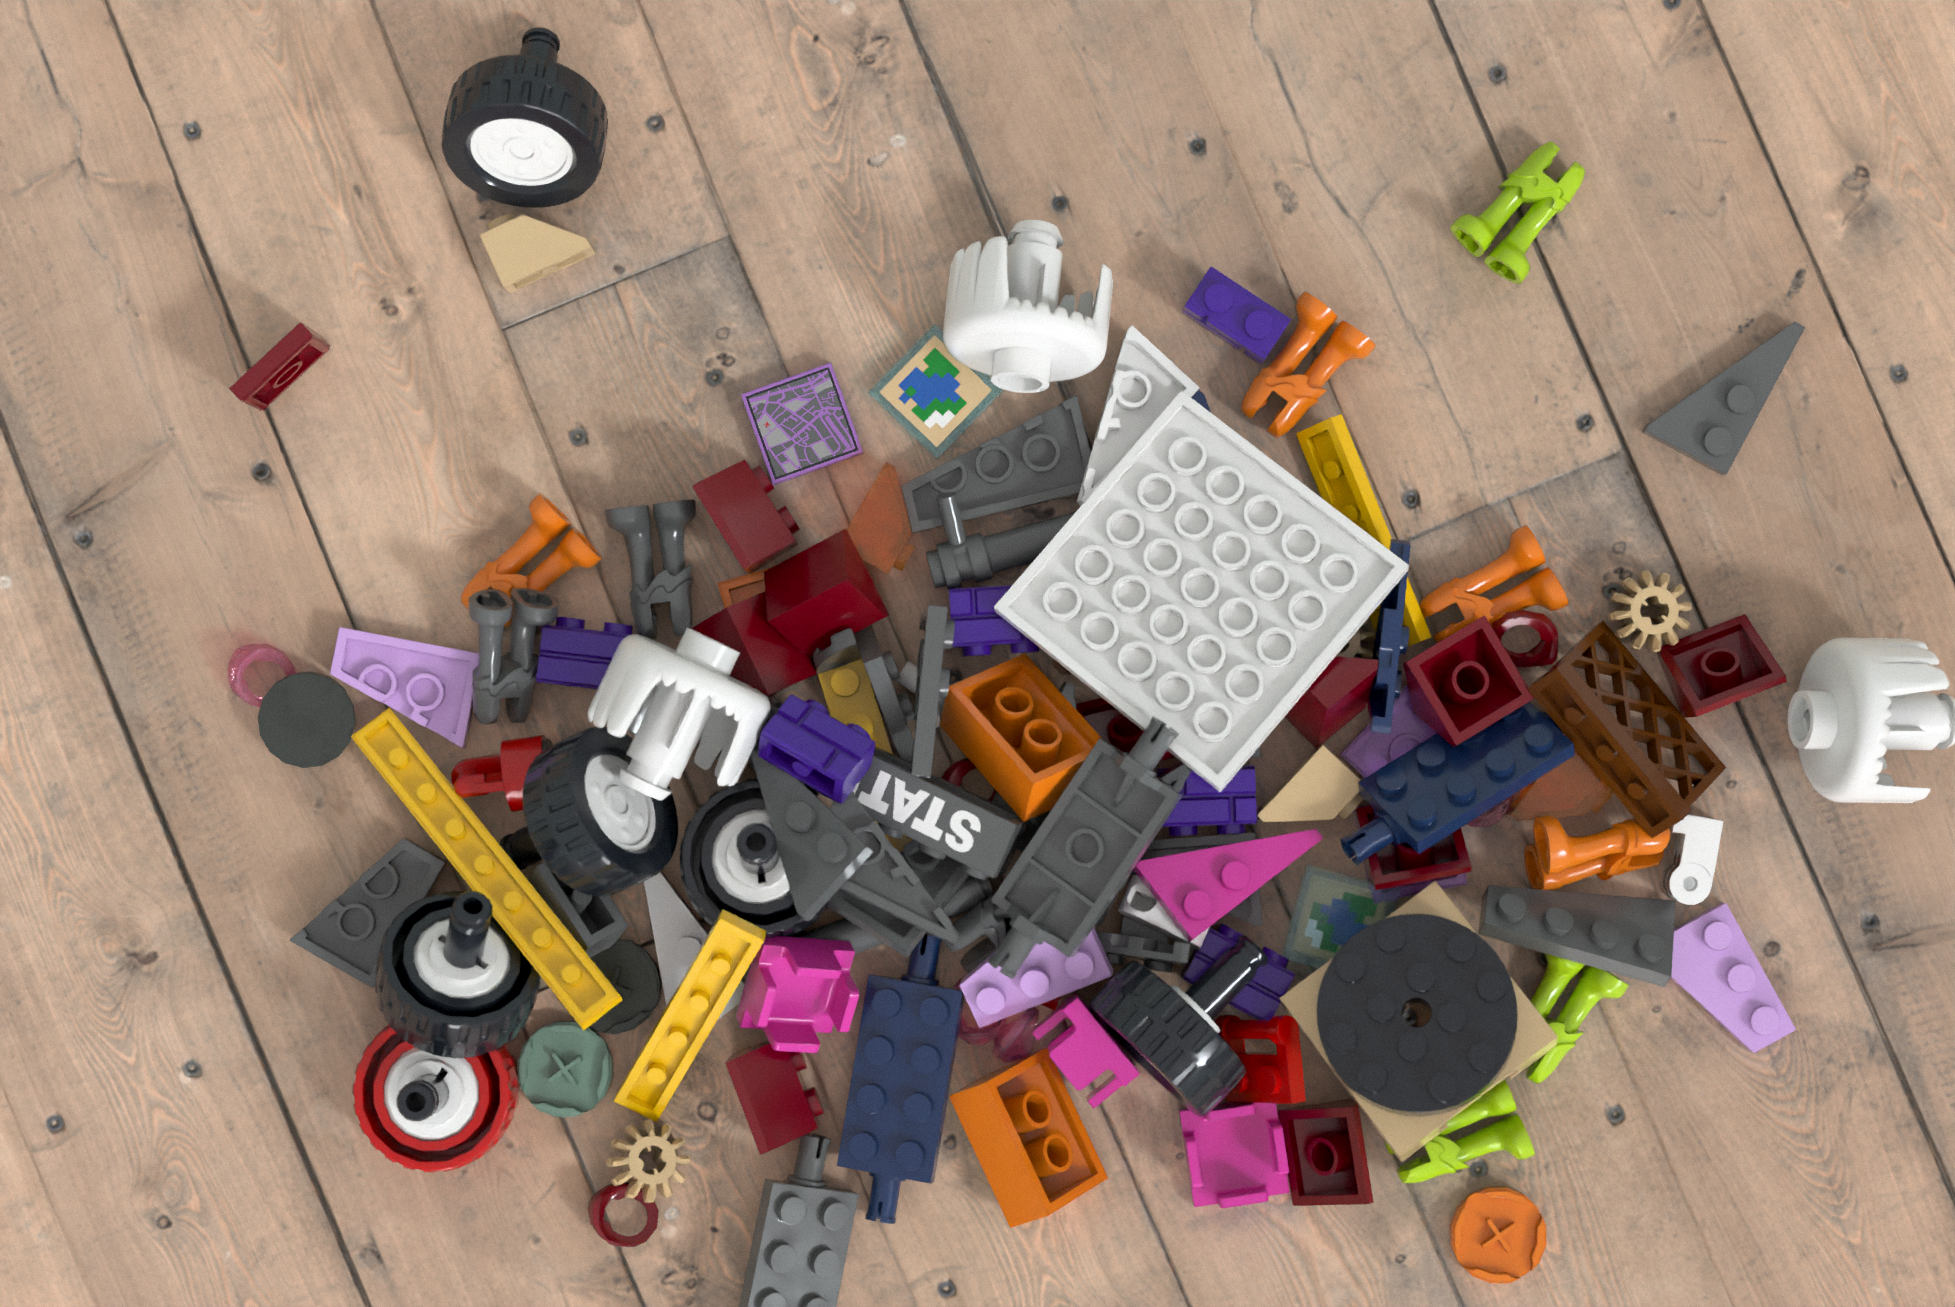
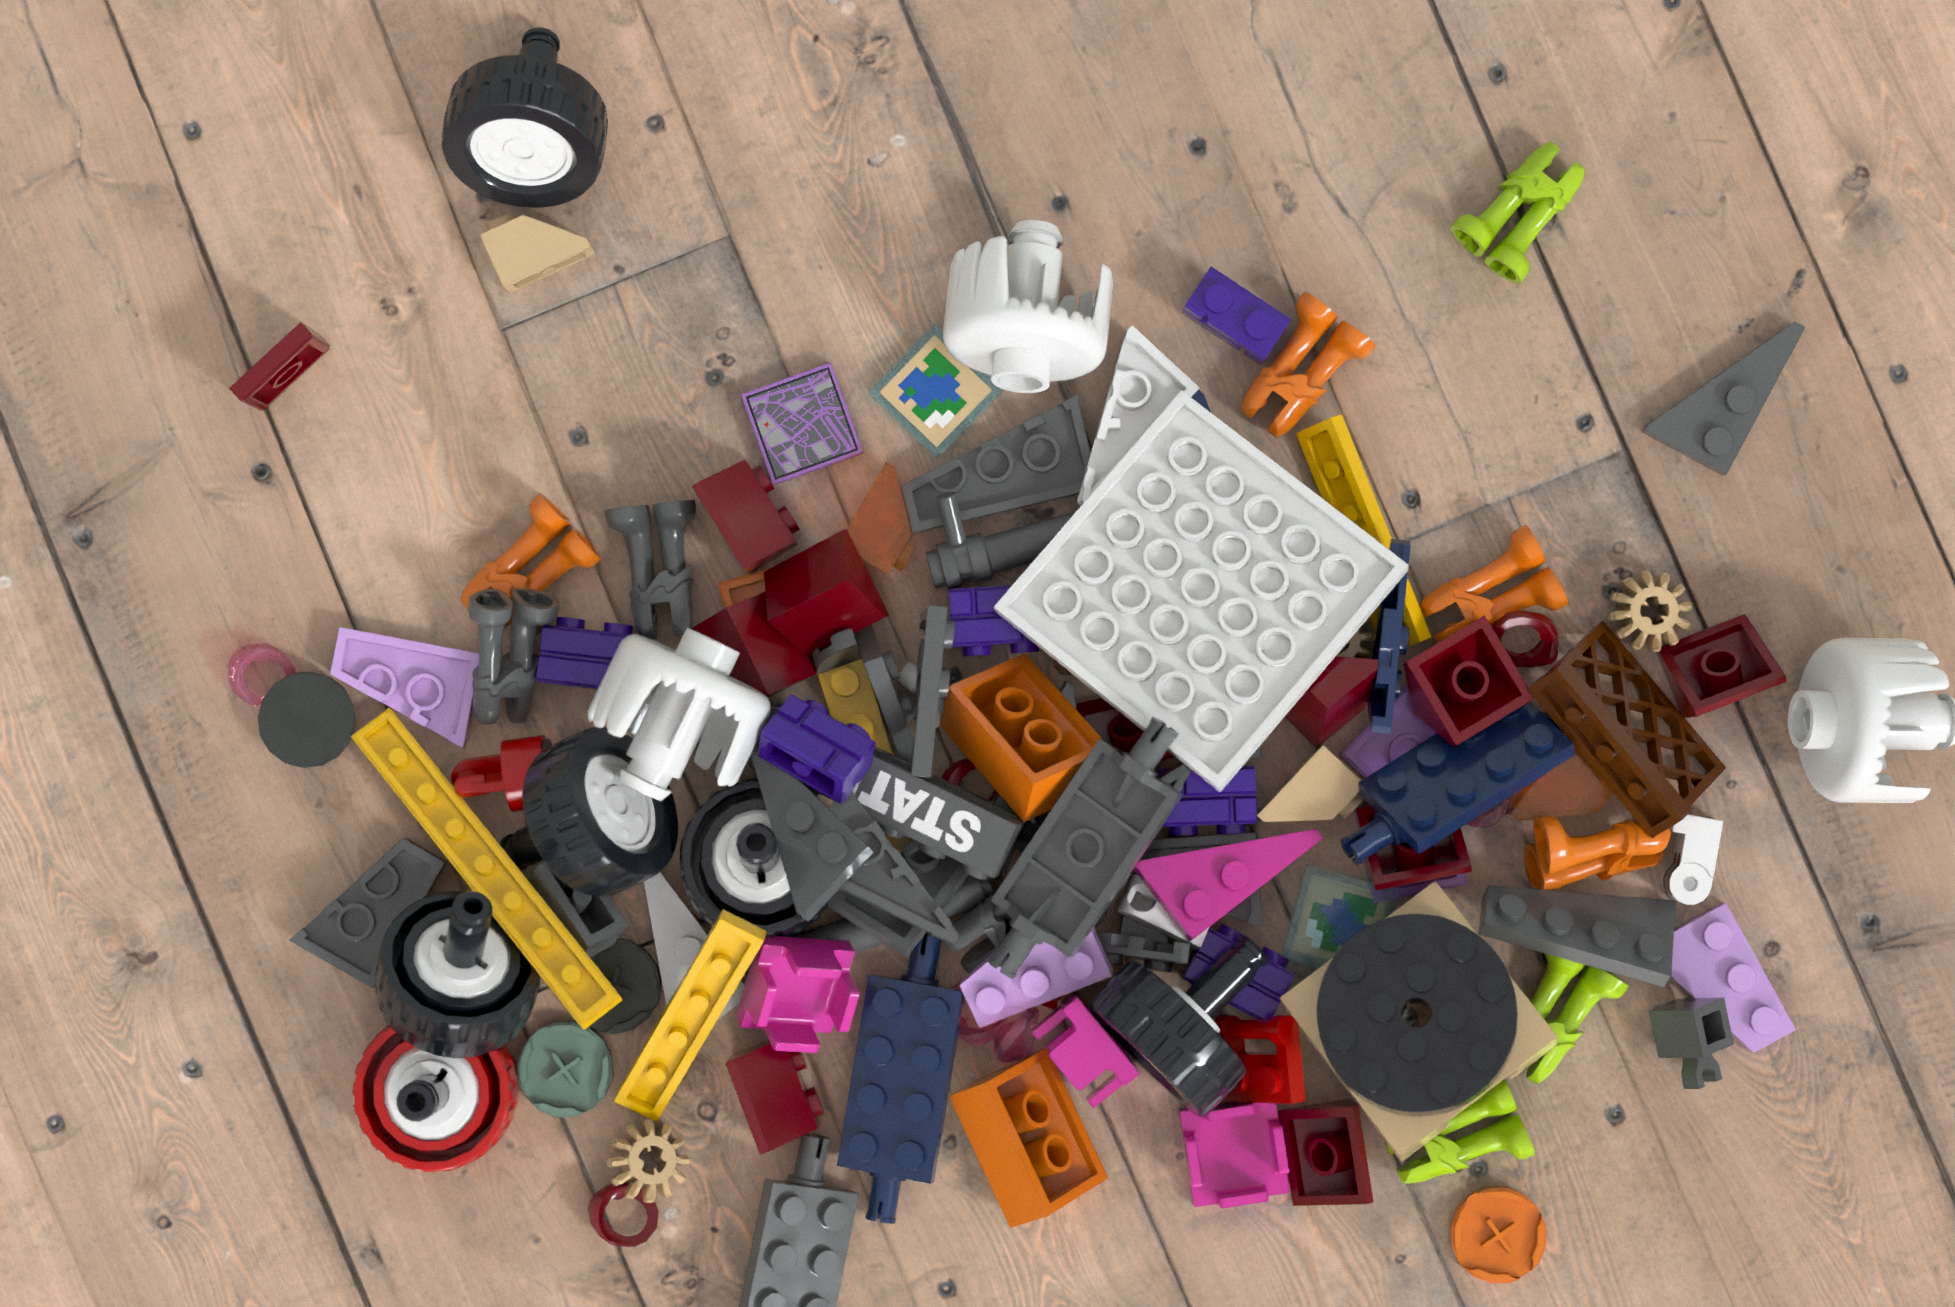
(1693, 1032): none -> dark grey brick

